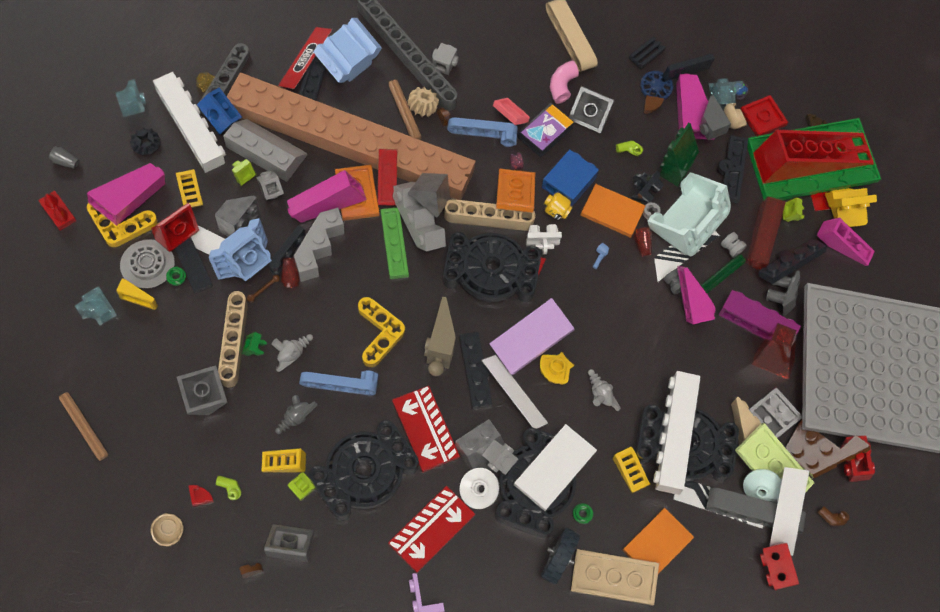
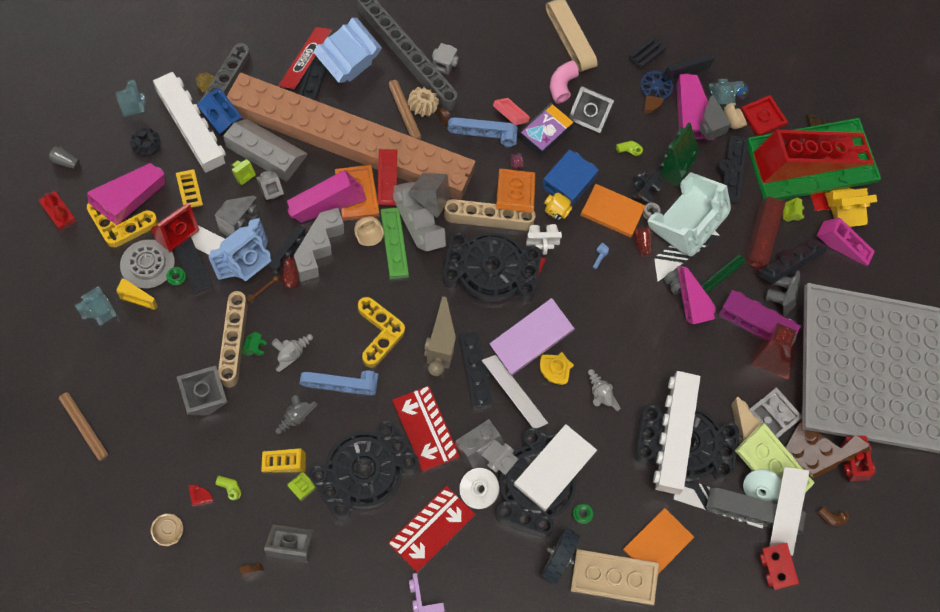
(368, 231): none -> tan hair
(636, 467): yellow slope -> none
(733, 244): light grey wheel -> none

